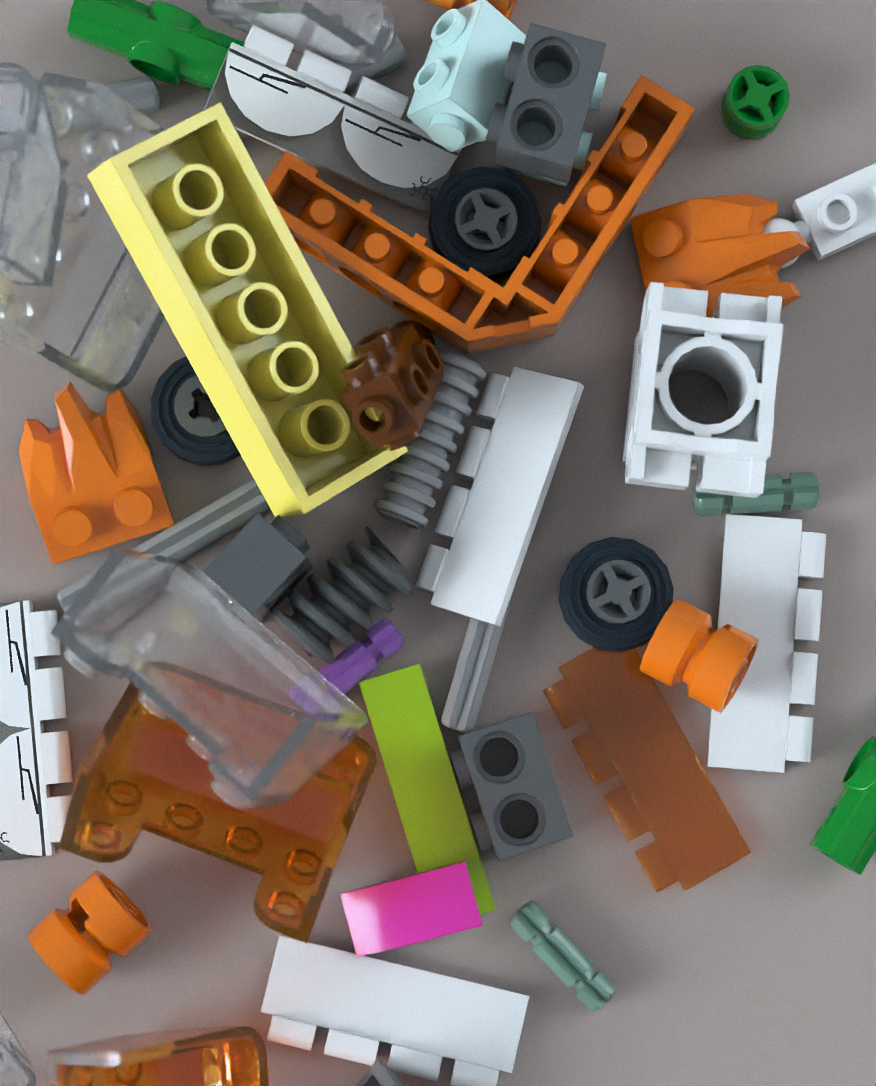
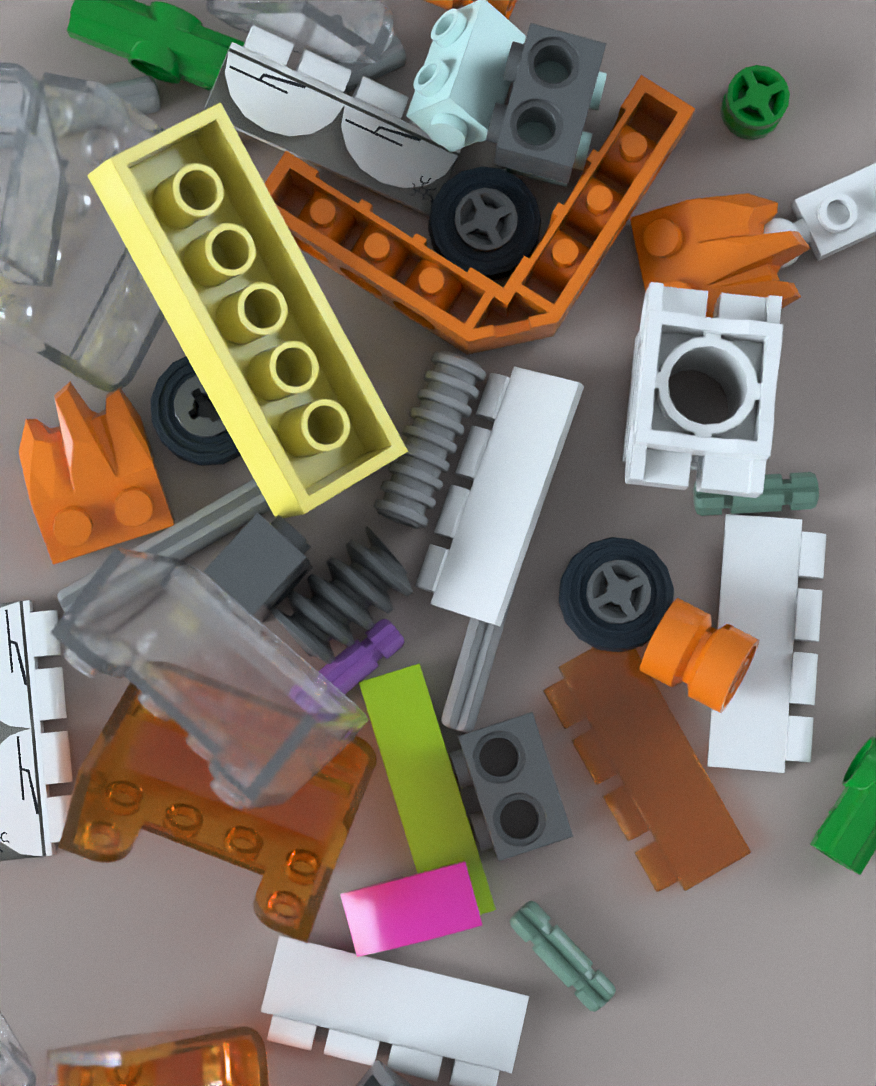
(85, 937): orange wheel -> none
(397, 375): reddish brown brick -> none

